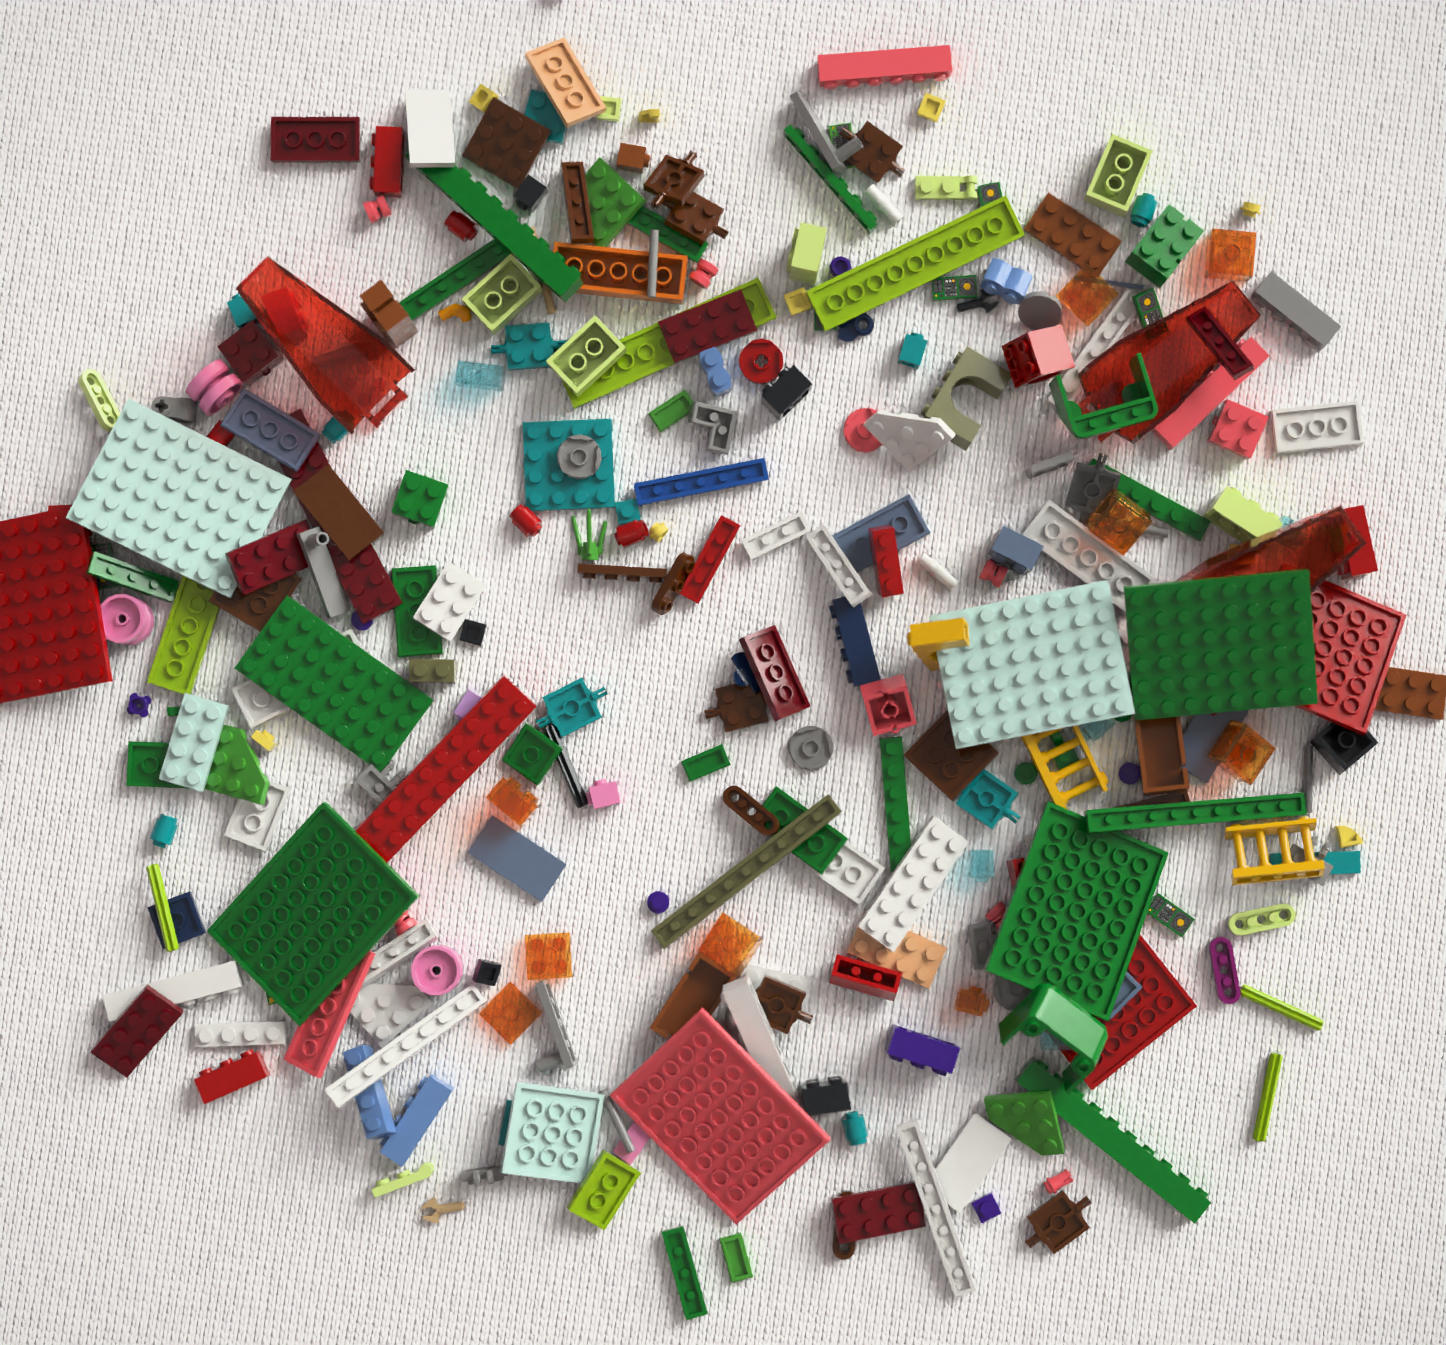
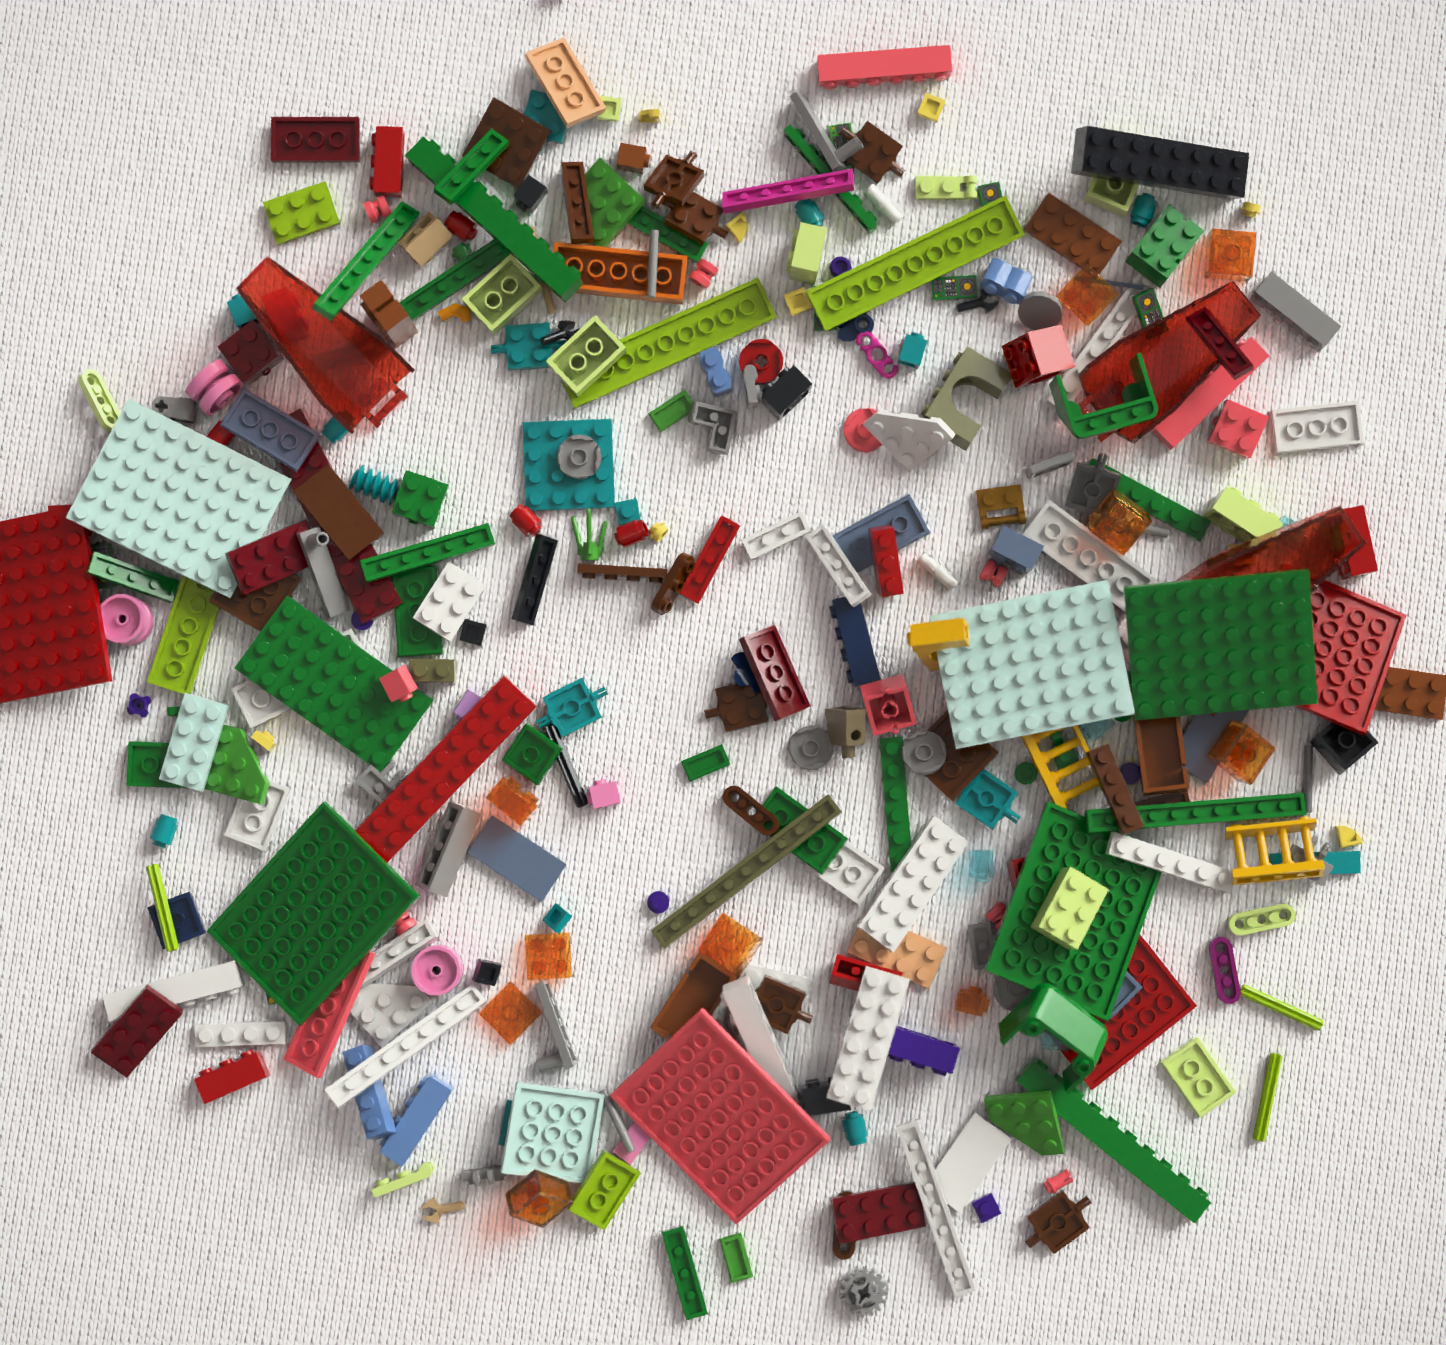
(301, 213): none -> lime plate
(366, 261): none -> green plate
(374, 485): none -> teal piece
(398, 684): none -> coral brick
(425, 239): none -> tan brick
(427, 553): none -> green plate
(429, 128): white tile -> none
(447, 849): none -> light grey brick
(461, 251): none -> green plate
(471, 166): none -> green plate
(479, 376): clear light blue brick -> none
(482, 98): light yellow plate -> none
(534, 579): none -> black plate
(538, 1198): none -> clear orange brick
(557, 918): none -> teal plate
(563, 325): none -> black bar
(701, 481): blue plate -> none
(707, 326): dark red plate -> none
(738, 227): none -> light yellow tile
(752, 391): none -> light grey hinge
(788, 191): none -> dark pink plate
(809, 212): none -> teal brick
(846, 728): none -> dark tan torso
(854, 1287): none -> light grey gear
(868, 1038): none -> white plate
(878, 365): none -> dark pink piece
(924, 752): none -> light grey tile
(1000, 499): none -> pearl gold plate
(1069, 908): none -> yellowish green brick
(1115, 789): none -> reddish brown plate
(1159, 163): none -> black brick
(1169, 862): none -> white plate
(1170, 915): tile -> none
(1198, 1077): none -> yellowish green tile

